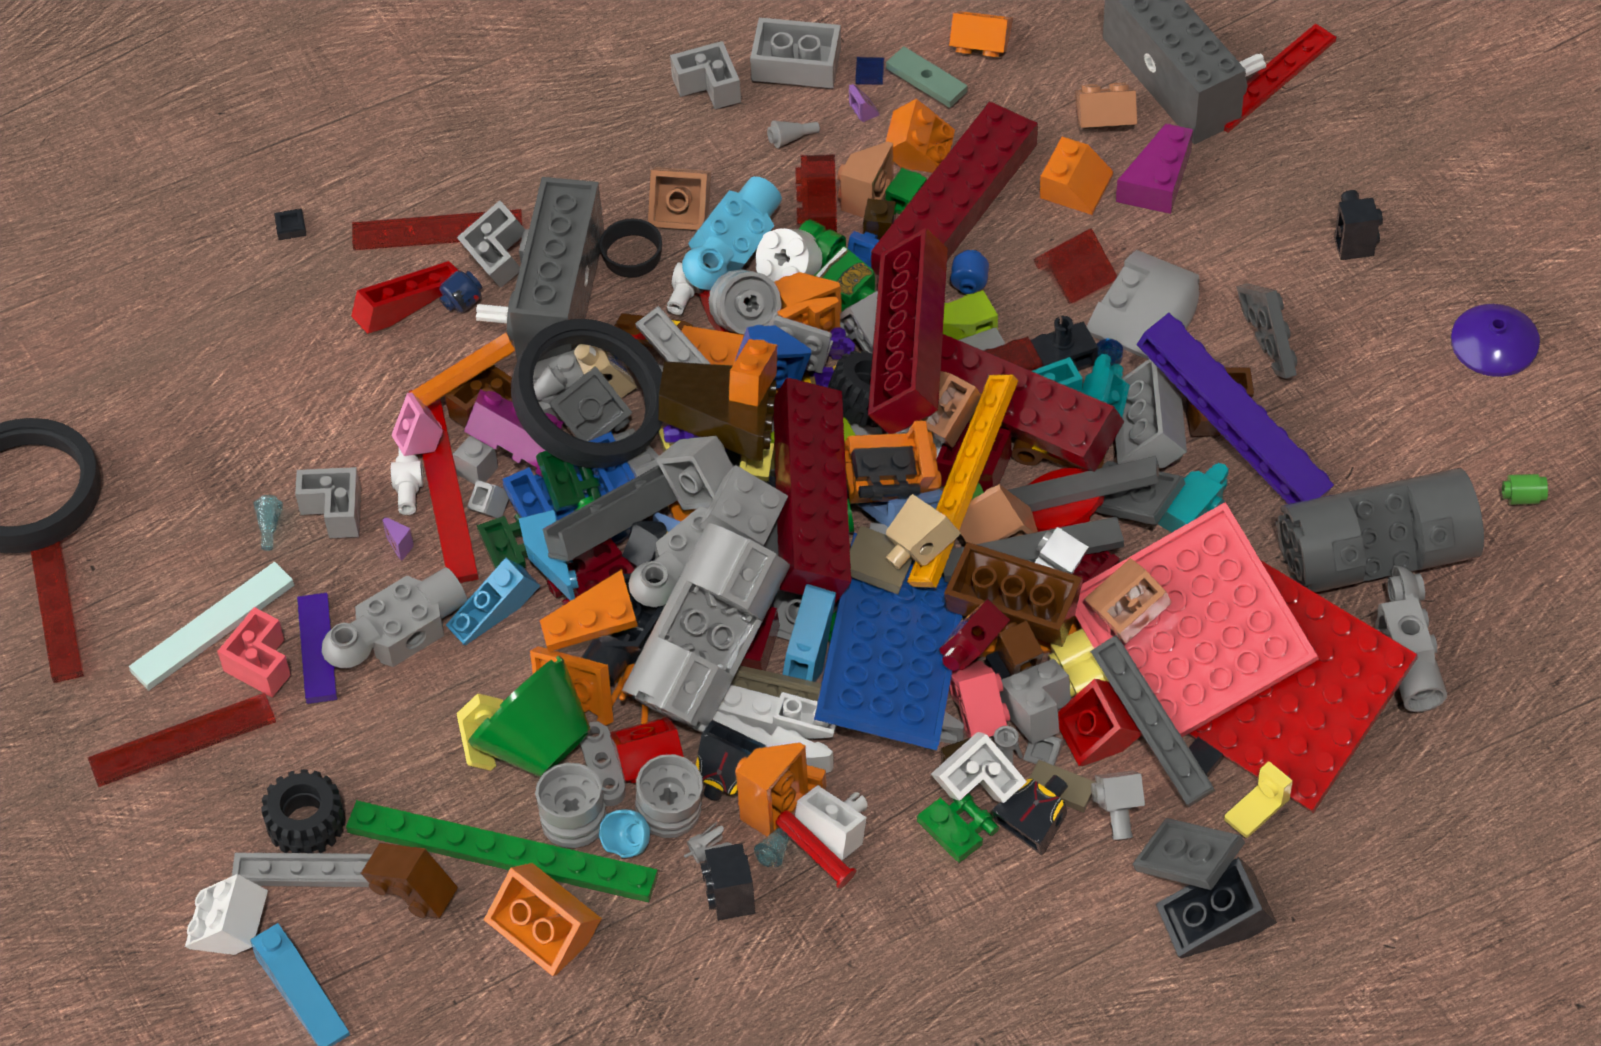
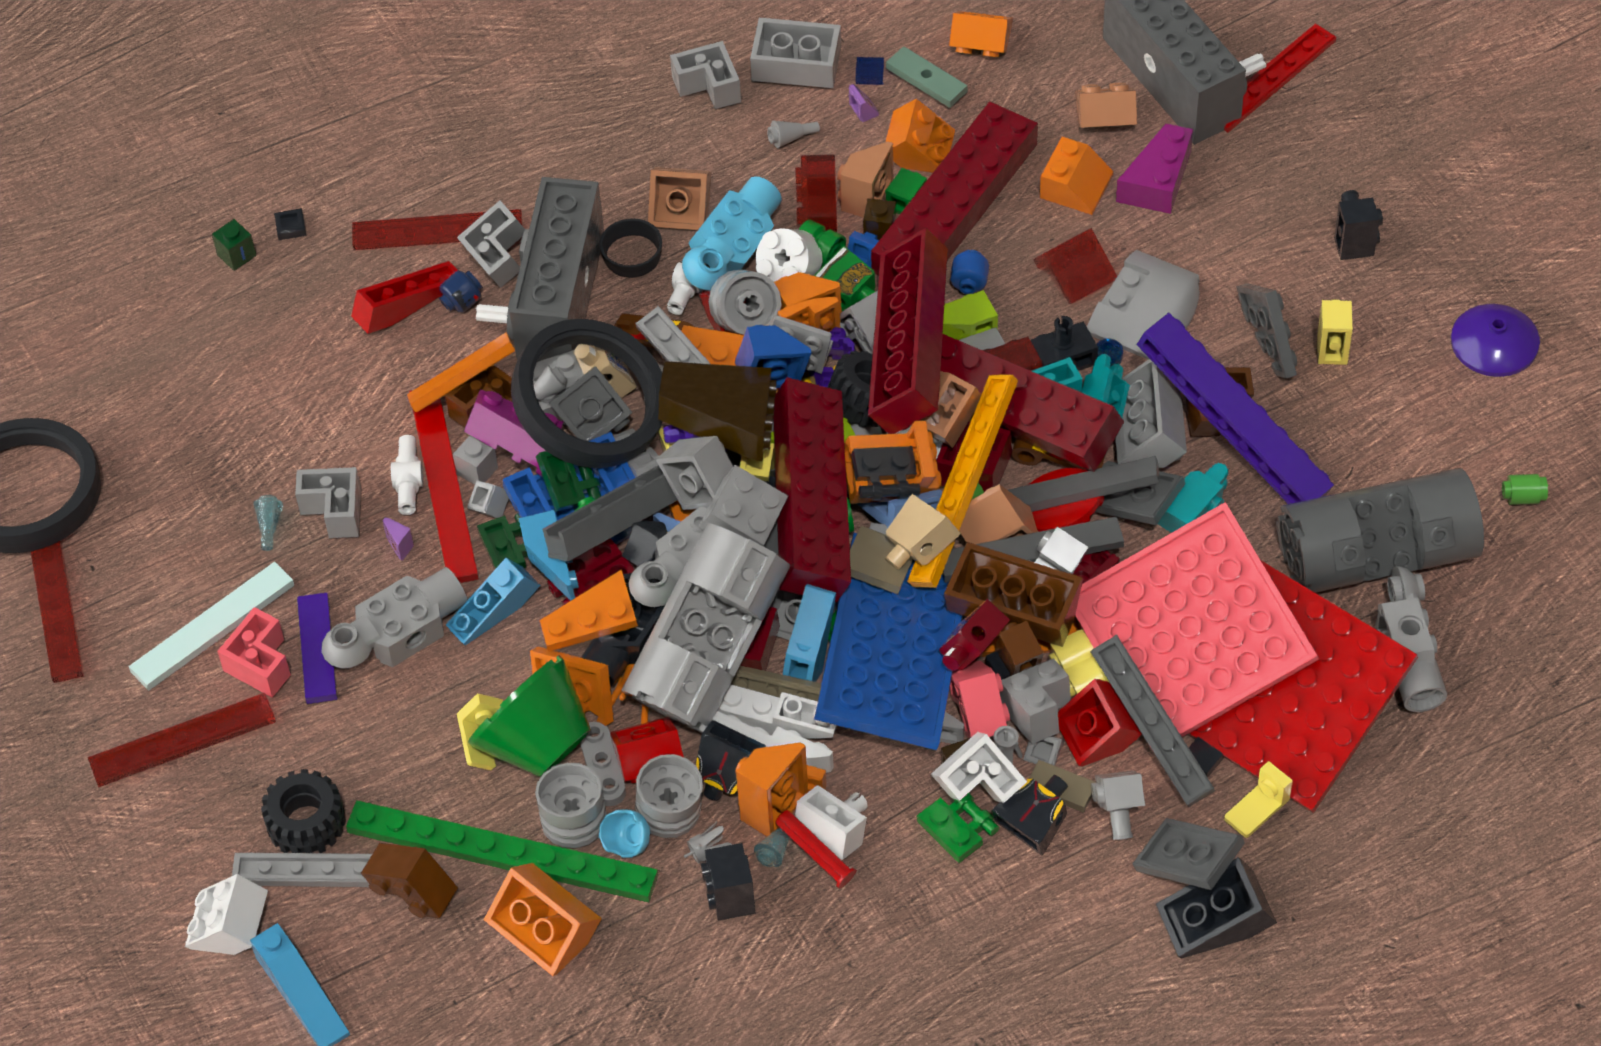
(234, 244): none -> dark green brick
(416, 428): bright pink slope -> none
(753, 372): orange brick -> none
(1128, 600): nougat slope -> none
(1334, 332): none -> light yellow brick

